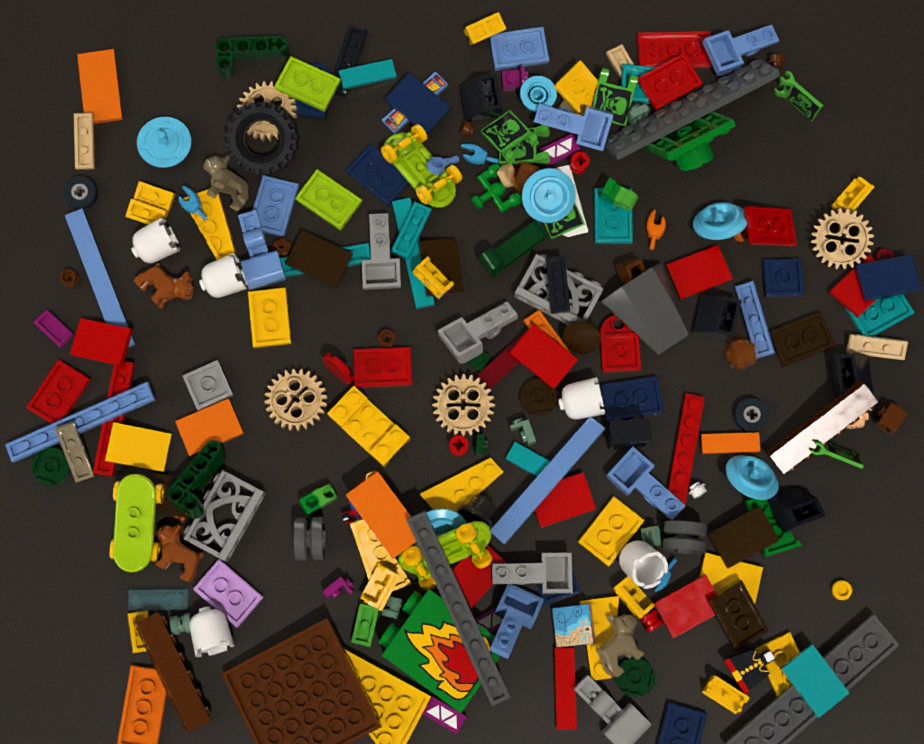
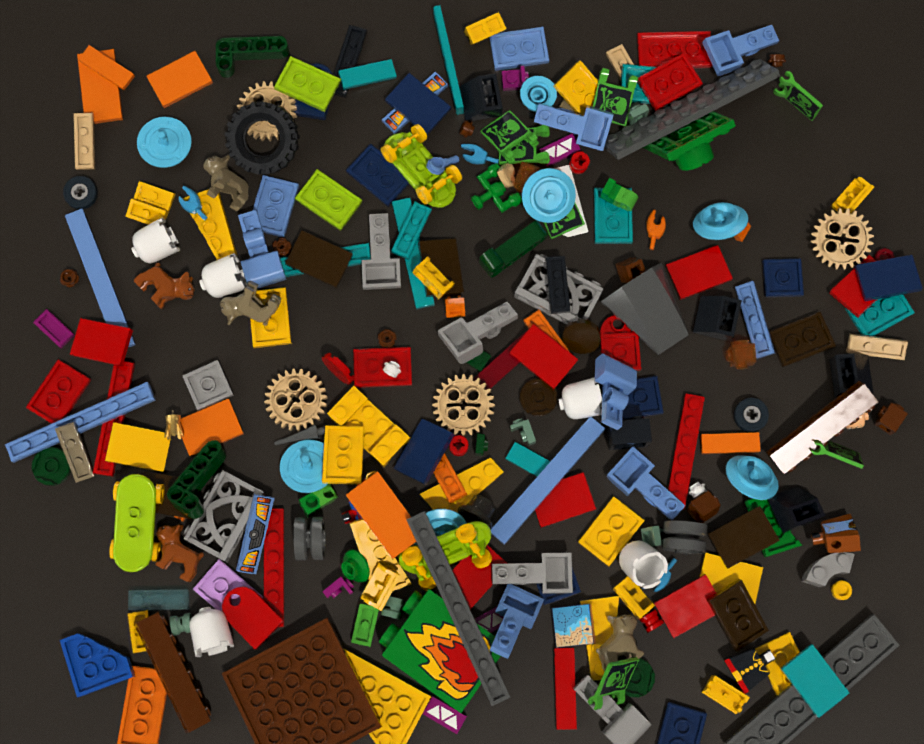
(94, 664): none -> blue plate
(106, 67): none -> orange tile
(173, 426): none -> pearl gold piece
(179, 79): none -> orange tile
(249, 305): none -> dark tan animal
(252, 616): none -> red tile
(255, 534): none -> tile
(274, 562): none -> red plate
(303, 466): none -> medium azure piece
(310, 433): none -> dark grey piece
(343, 455): none -> yellow tile
(355, 566): none -> green piece
(392, 369): none -> white plate
(424, 451): none -> dark blue tile
(448, 60): none -> teal tile
(449, 480): none -> orange tile
(455, 307): none -> orange tile
(614, 682): none -> bright green flag
(617, 383): none -> medium blue plate
(704, 507): none -> reddish brown brick
(770, 226): red tile -> none
(825, 567): none -> light grey brick
(838, 535): none -> dark orange torso

